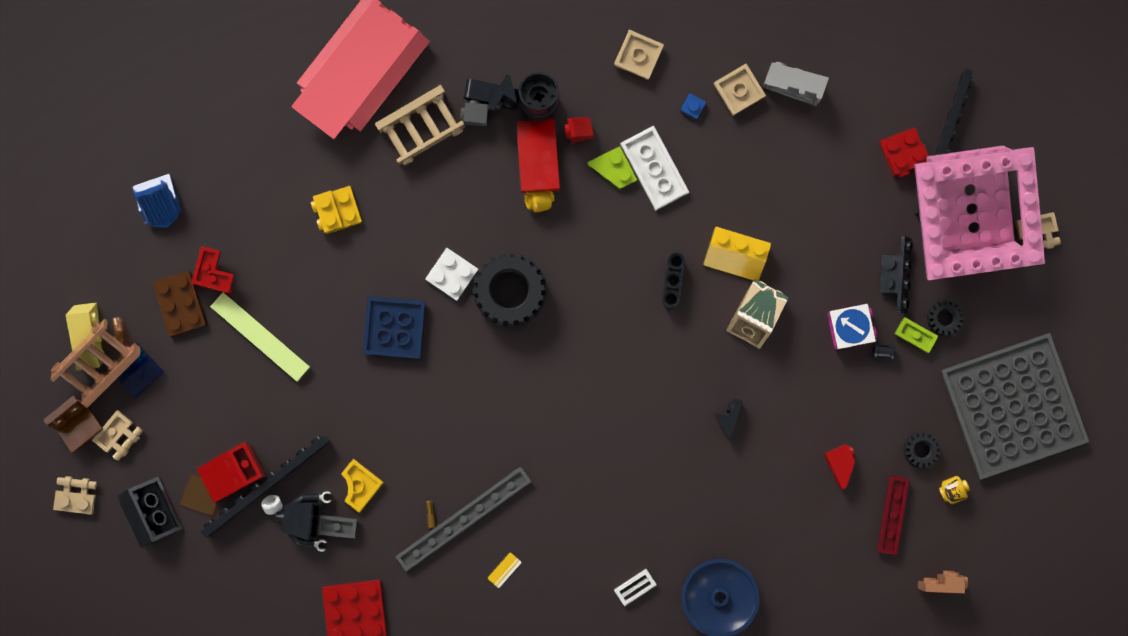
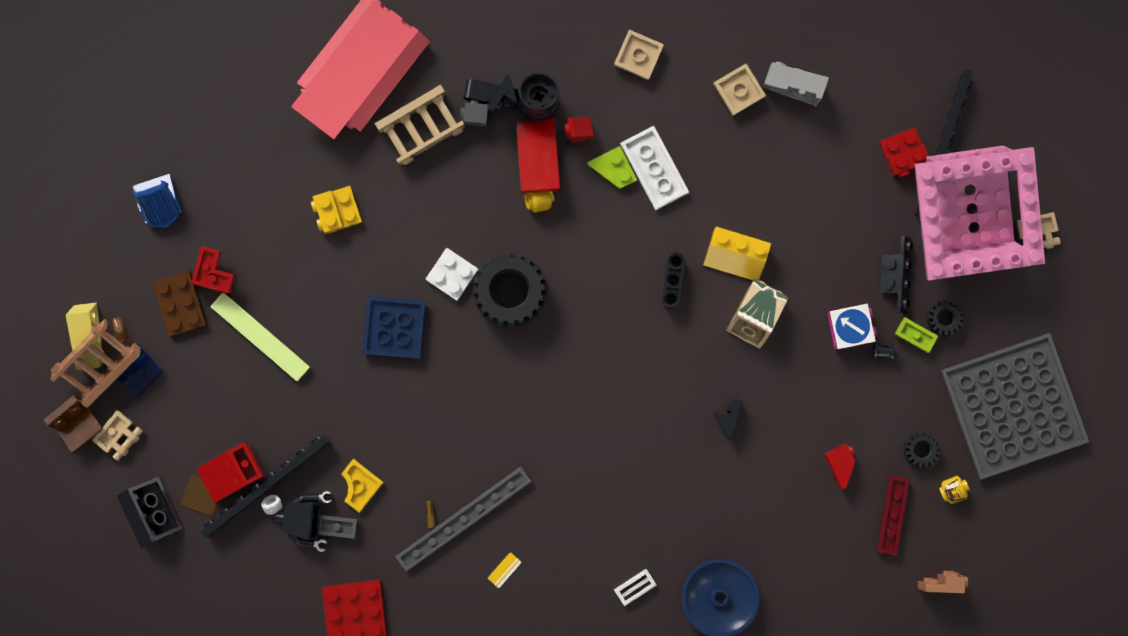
(72, 501): tan plate -> none
(693, 106): blue plate -> none

